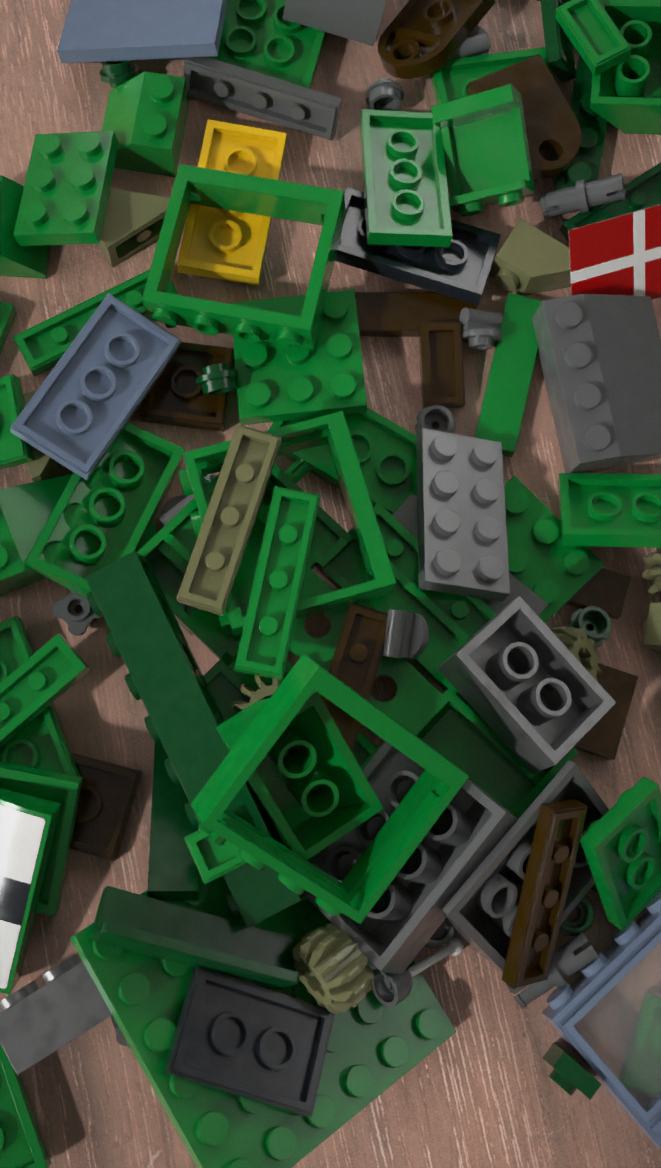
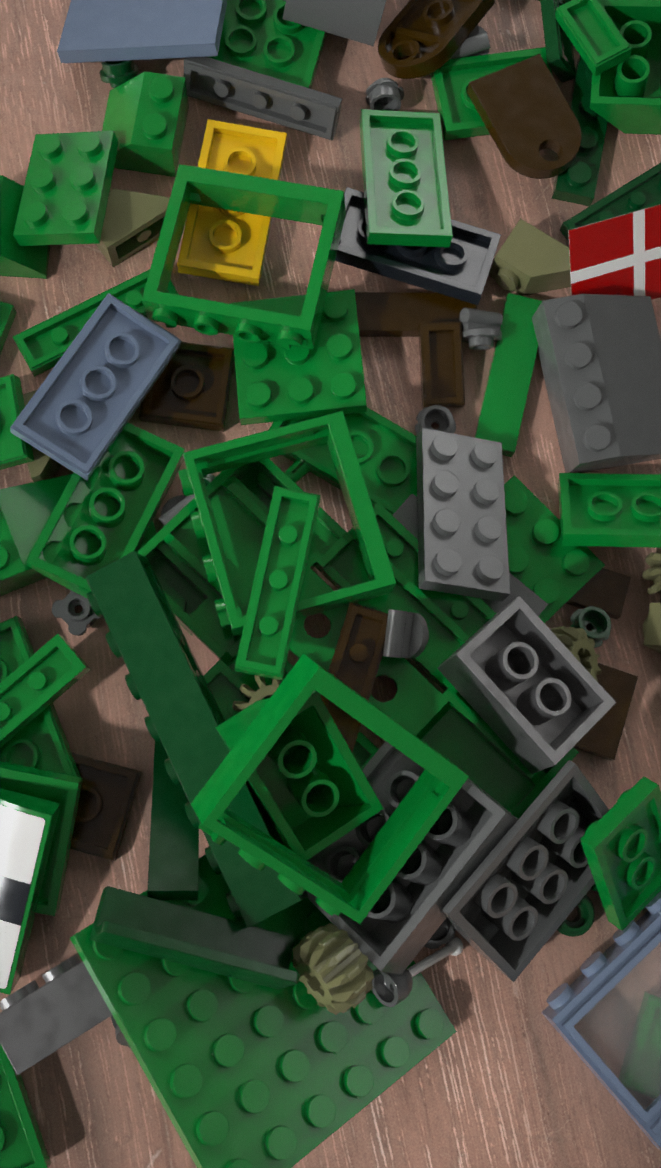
(213, 859): green tile -> none
(217, 379): dark green plate -> none
(229, 520): olive tile -> none
(250, 1042): black tile -> none
(485, 149): green panel -> none
(544, 892): dark brown tile -> none
(563, 965): dark grey pin -> none
(569, 1073): dark green plate -> none
(583, 196): dark grey pin -> none

